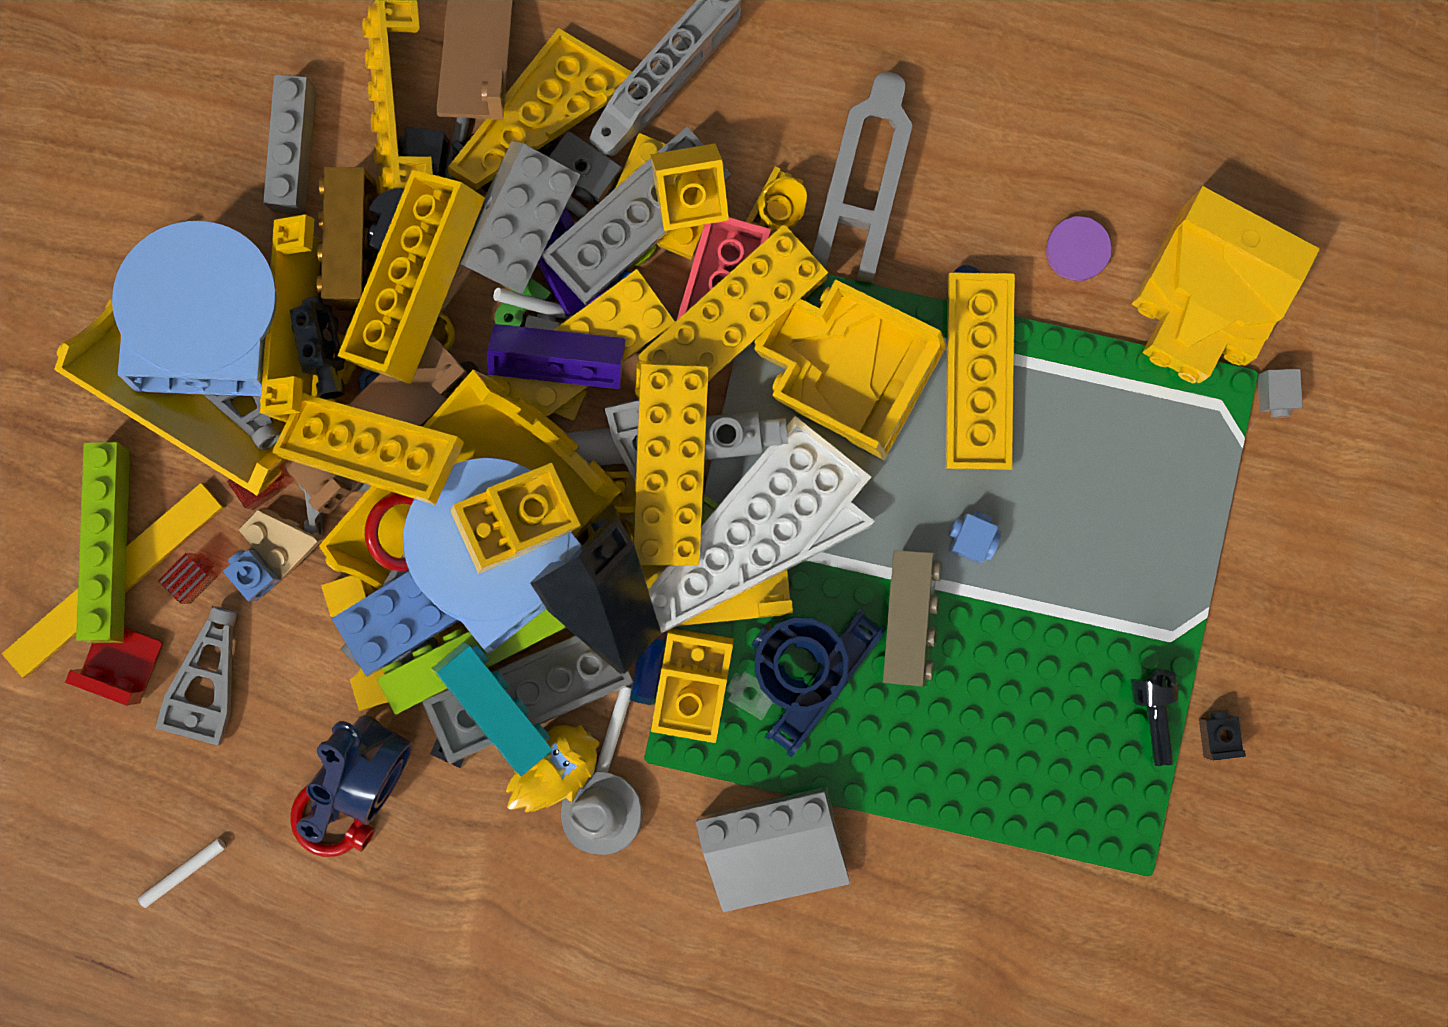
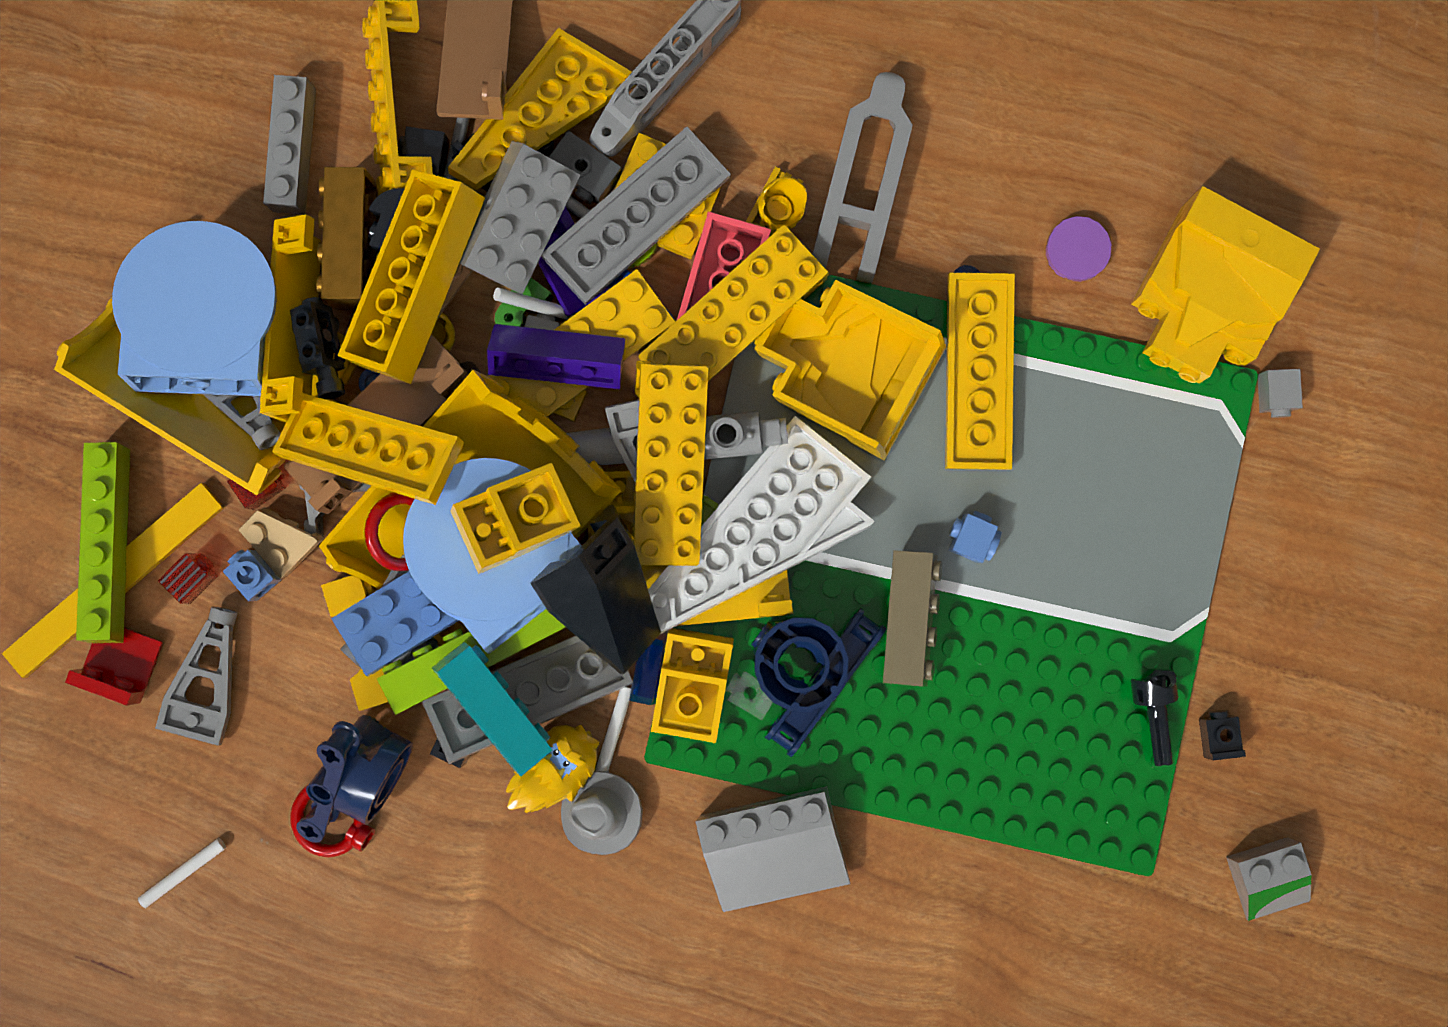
(690, 187): yellow slope -> none
(1271, 877): none -> light grey slope

